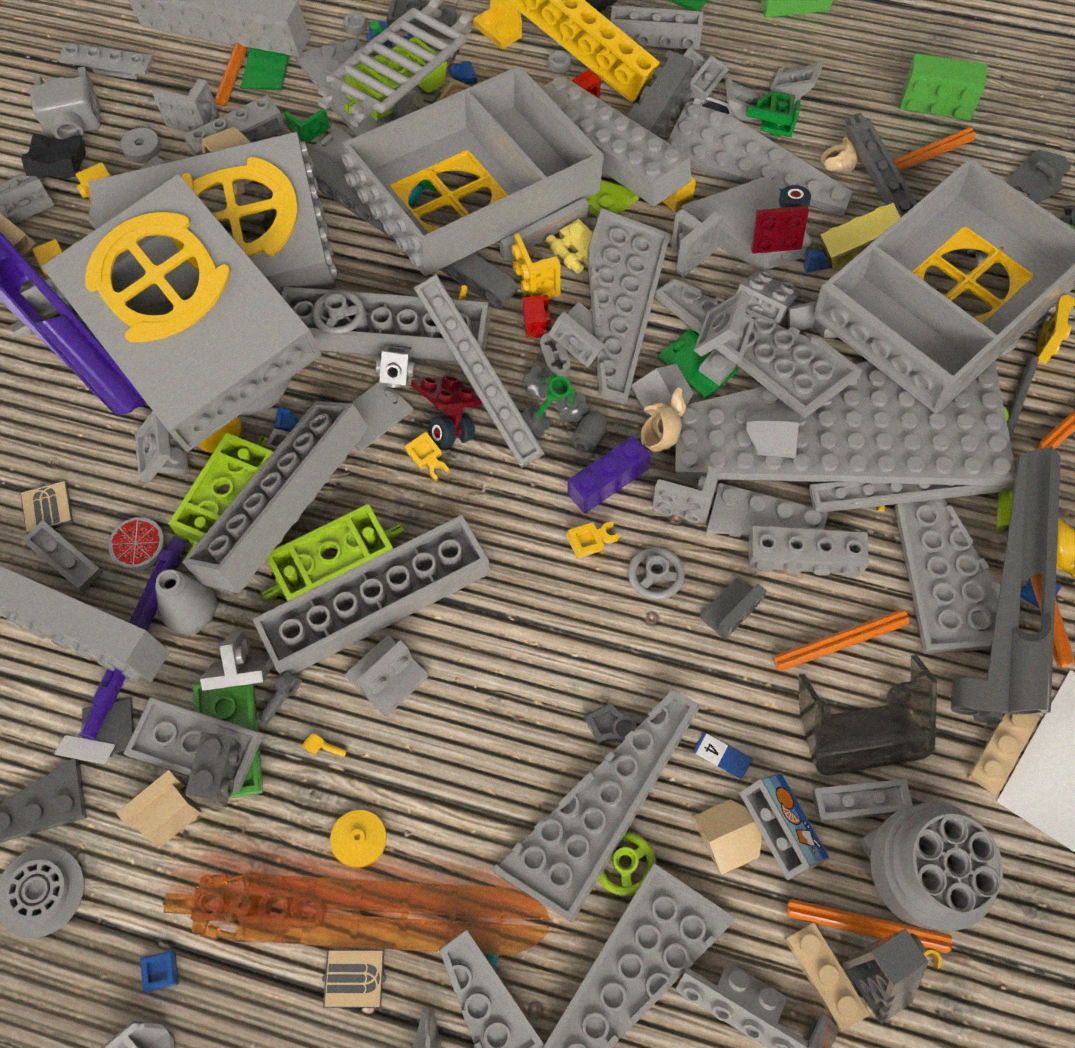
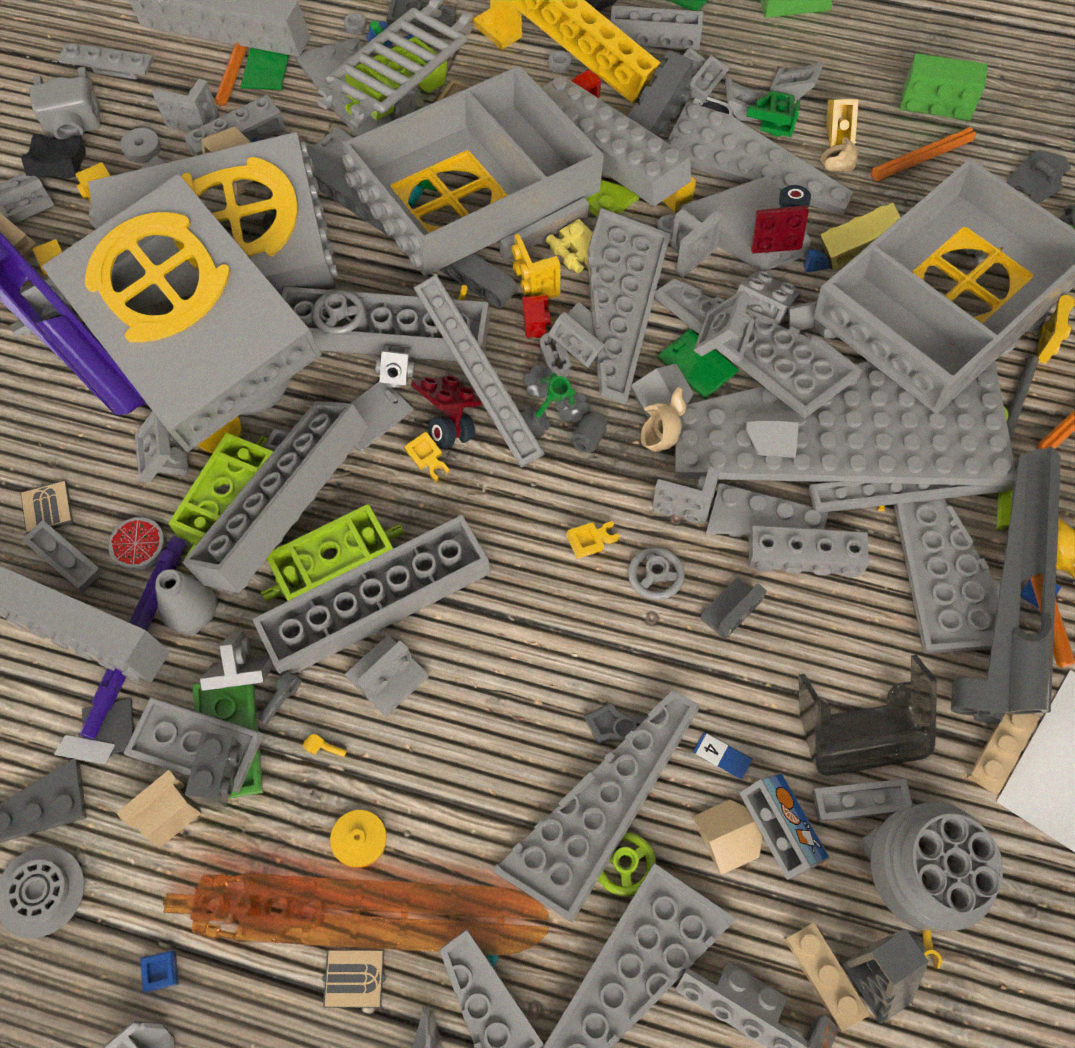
(285, 420): blue tile -> none
(311, 127): green bracket -> none
(463, 72): blue tile -> none
(608, 474): dark purple brick -> none
(666, 224): none -> light grey tile
(717, 367): light grey plate -> none
(841, 120): none -> yellow slope
(841, 640): orange axle -> none
(864, 924): orange axle -> none
(879, 164): dark grey hinge -> none

